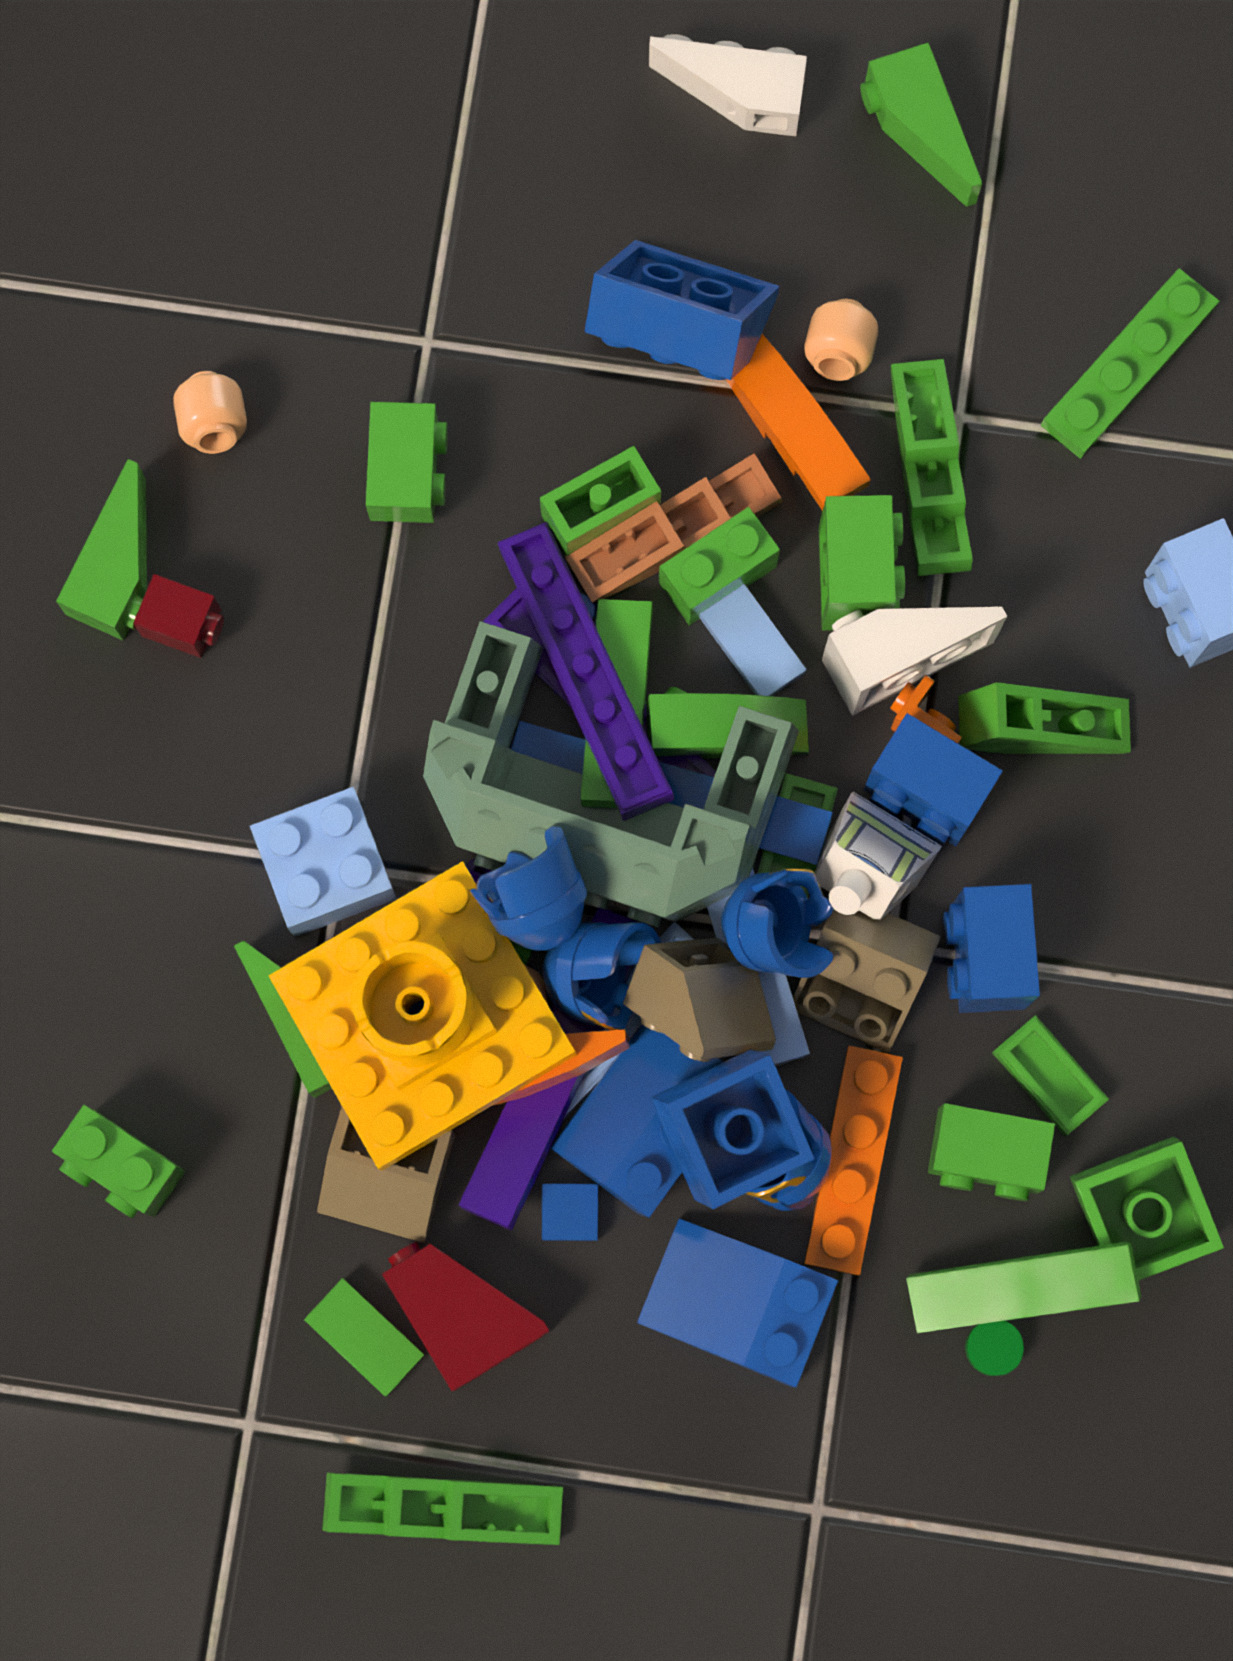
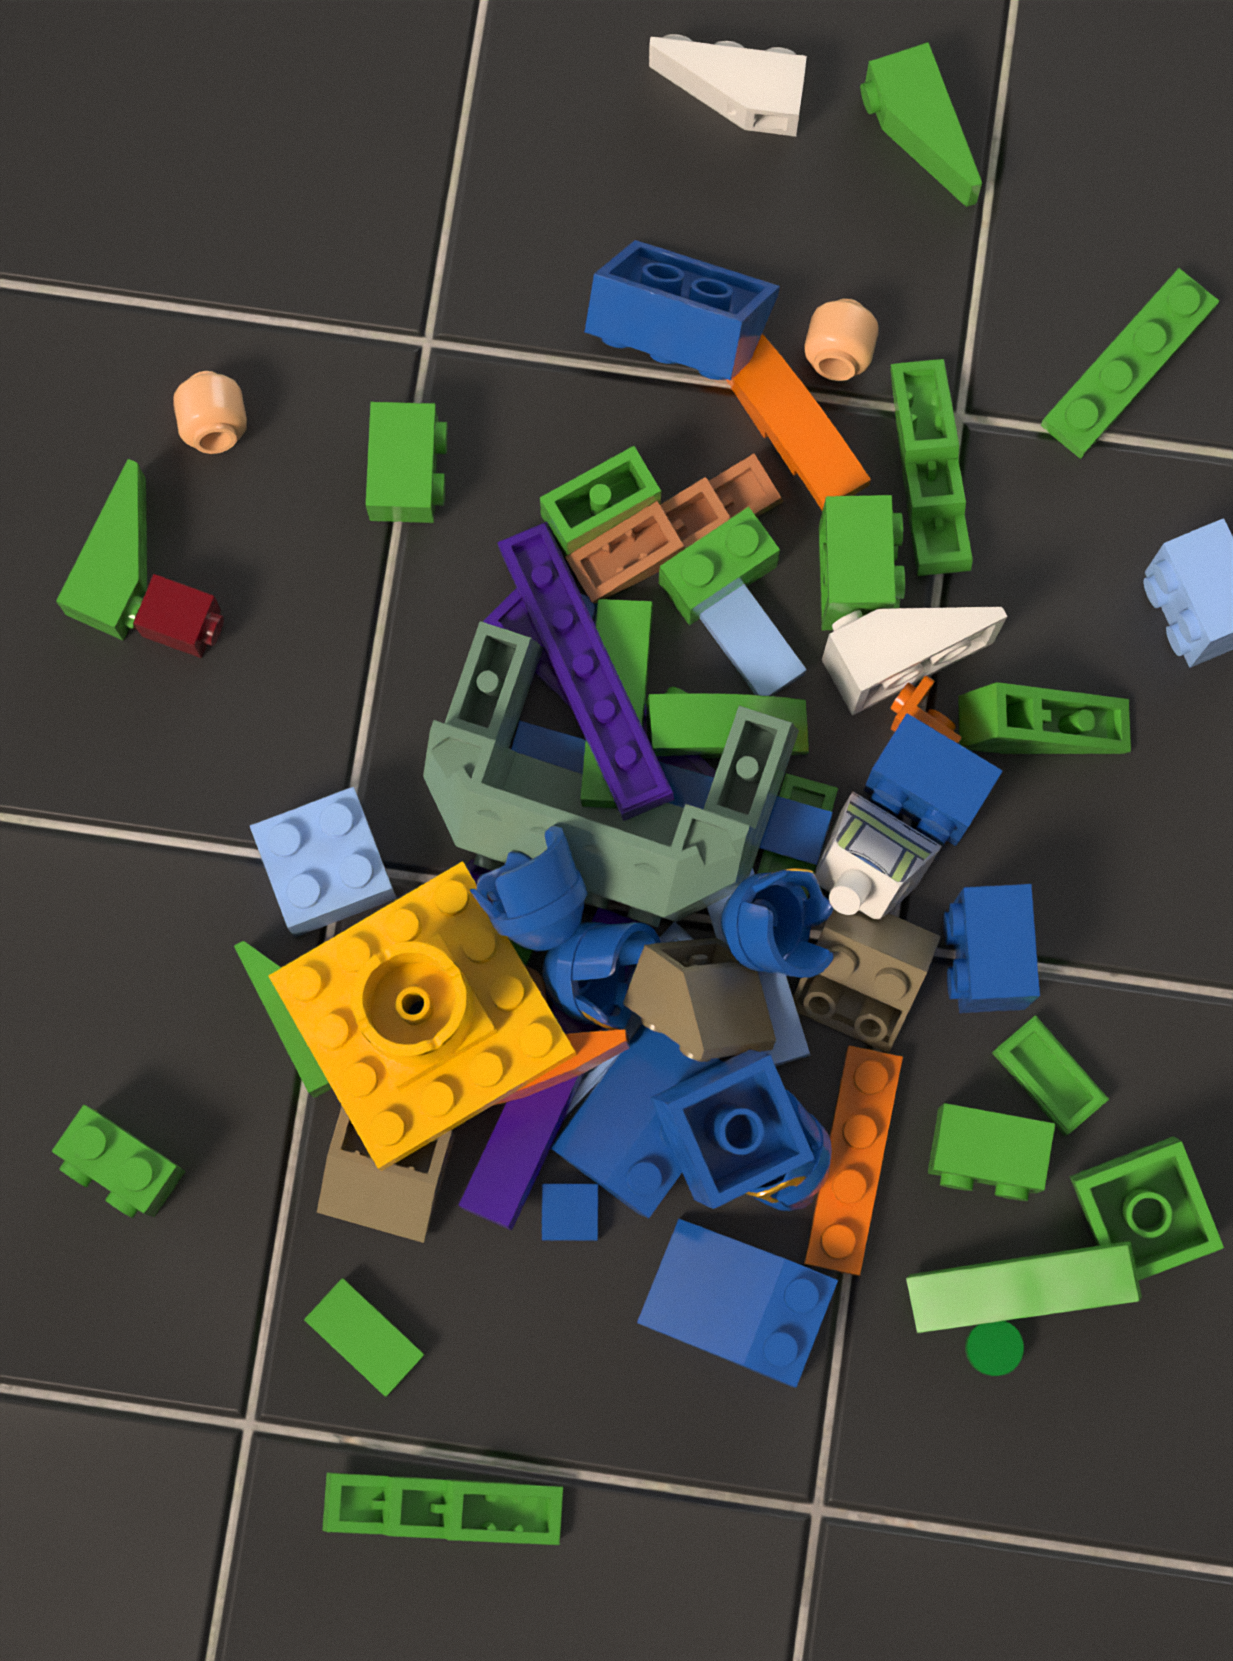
(458, 1314): dark red slope -> none

